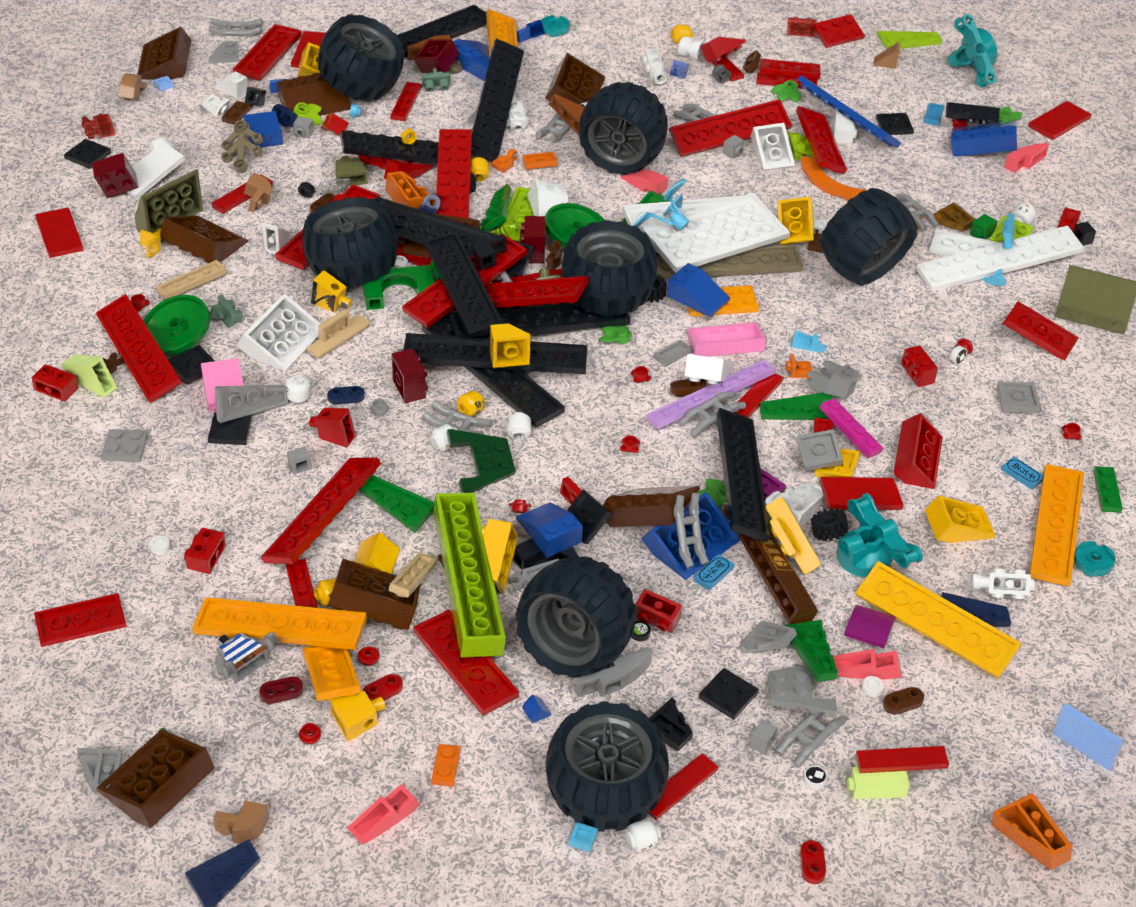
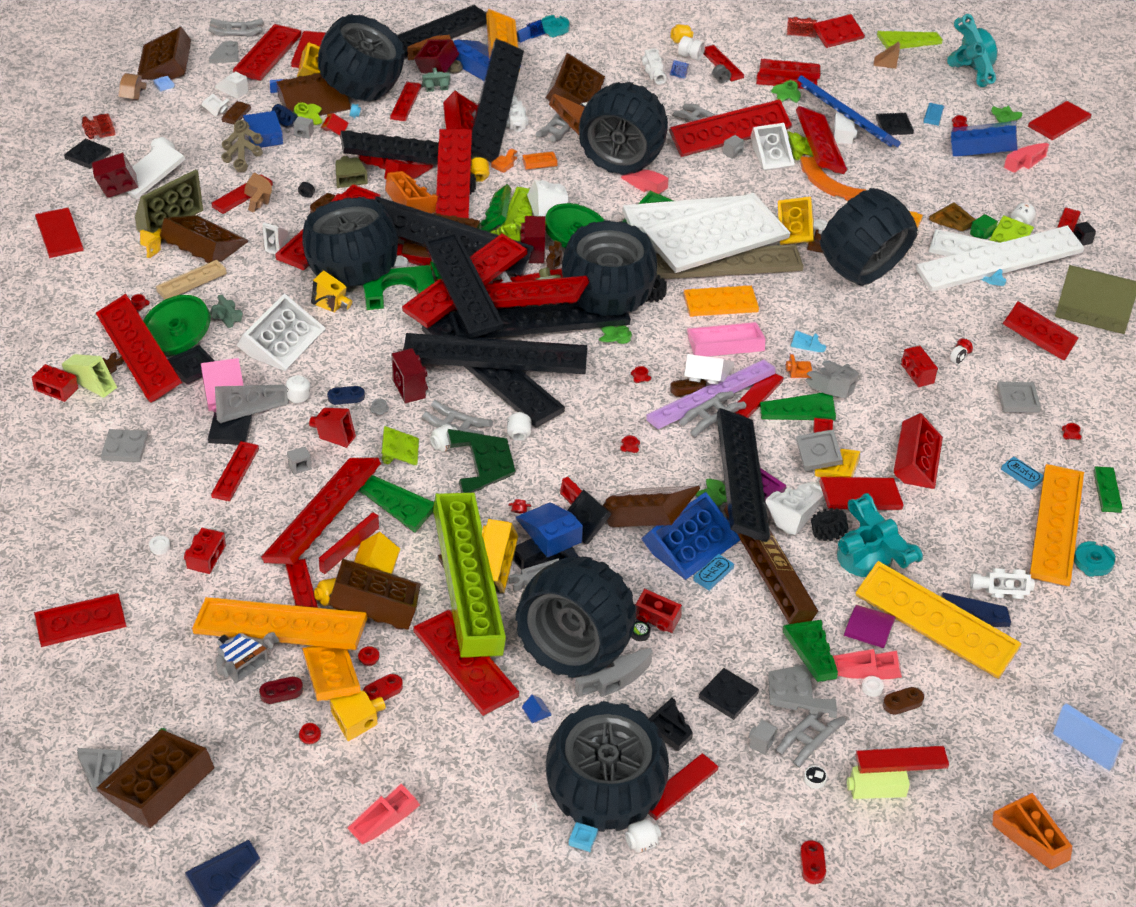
(235, 471): none -> red tile
(246, 825): medium nougat brick -> none
(252, 97): black plate -> none
(332, 186): clear plate -> none
(336, 331): tan bracket -> none
(348, 543): none -> red tile
(399, 446): none -> lime hinge
(408, 140): yellow plate -> none
(412, 575): tan plate -> none
(428, 207): dark blue plate -> none
(446, 765): orange plate -> none
(459, 111): none -> red slope
(471, 403): yellow head -> none
(486, 250): black brick -> none
(509, 346): yellow slope -> none
(672, 353): light grey tile -> none
(677, 217): medium azure plant -> none
(696, 290): blue slope -> none
(696, 538): light grey piece -> none
(720, 46): red slope -> none
(752, 61): reddish brown plate -> none
(767, 637): light grey wing -> none
(791, 536): yellow bracket -> none
(851, 428): dark pink plate -> none
(920, 210): light grey piece -> none
(958, 520): yellow slope -> none
(972, 113): black bracket -> none
(1008, 231): medium azure plate -> none

